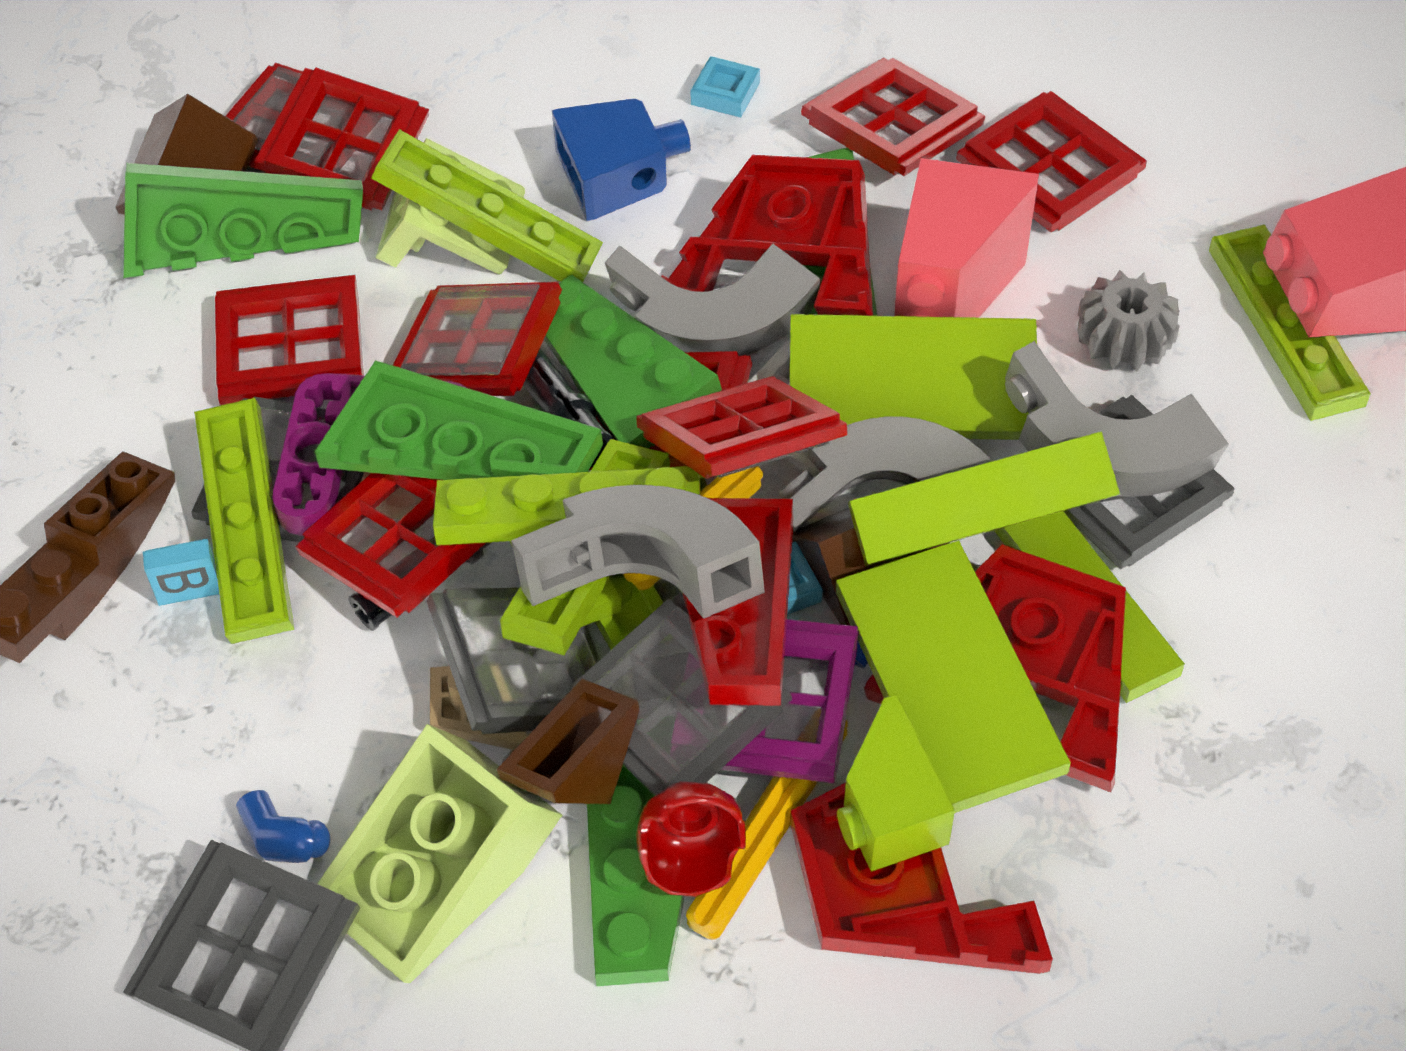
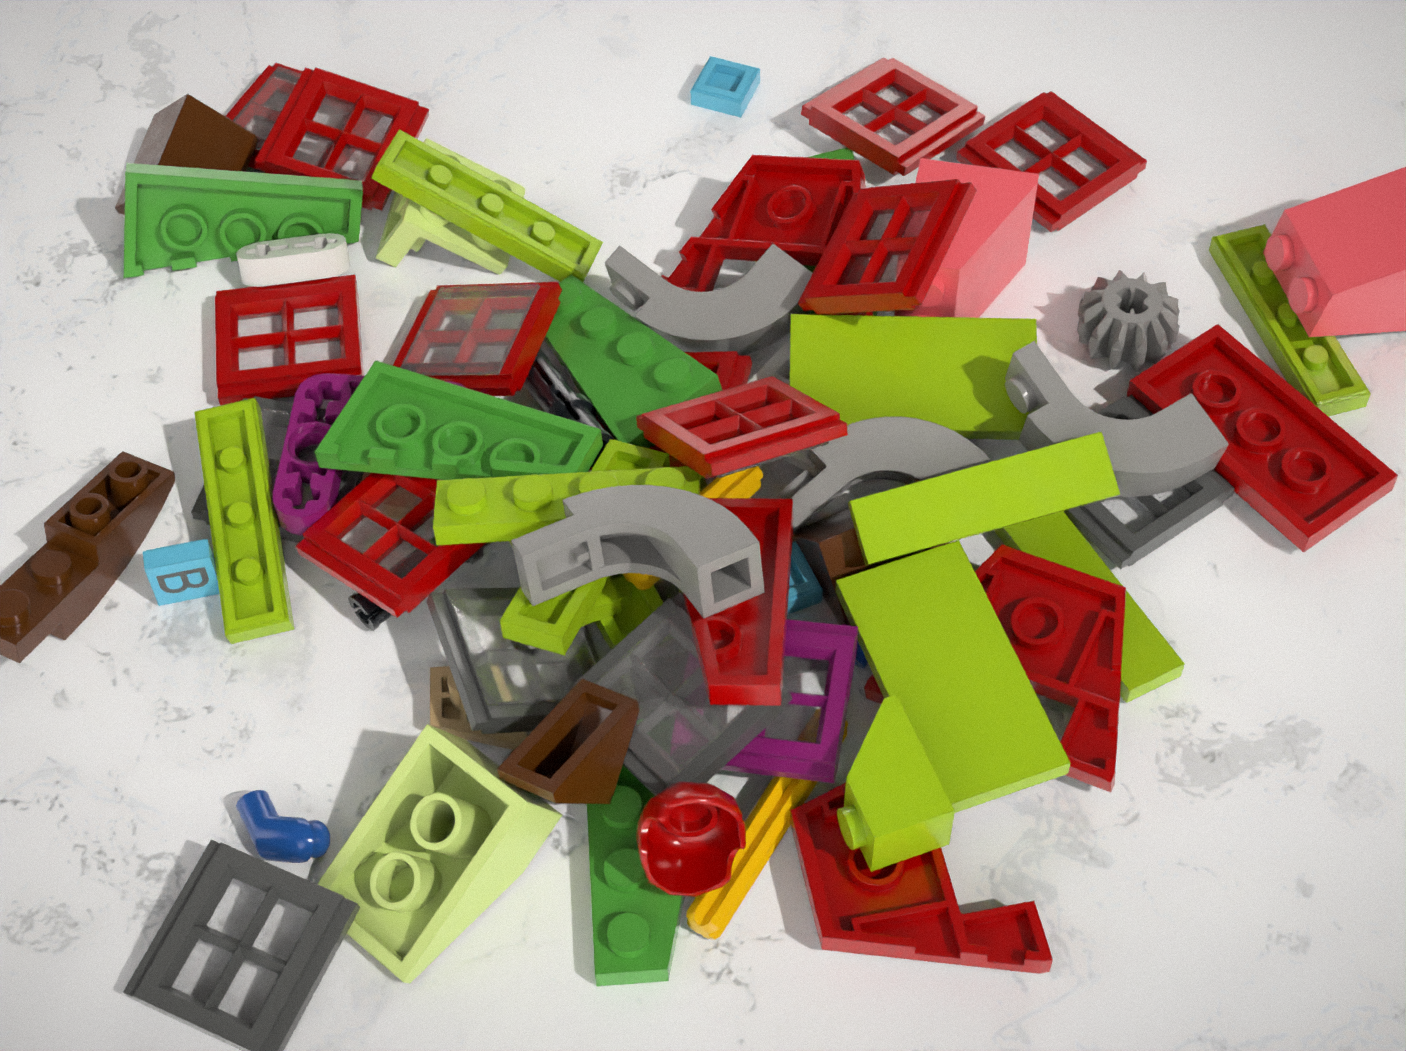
(293, 260): none -> white beam
(615, 153): blue torso -> none
(887, 247): none -> red piece
(1281, 447): none -> red plate

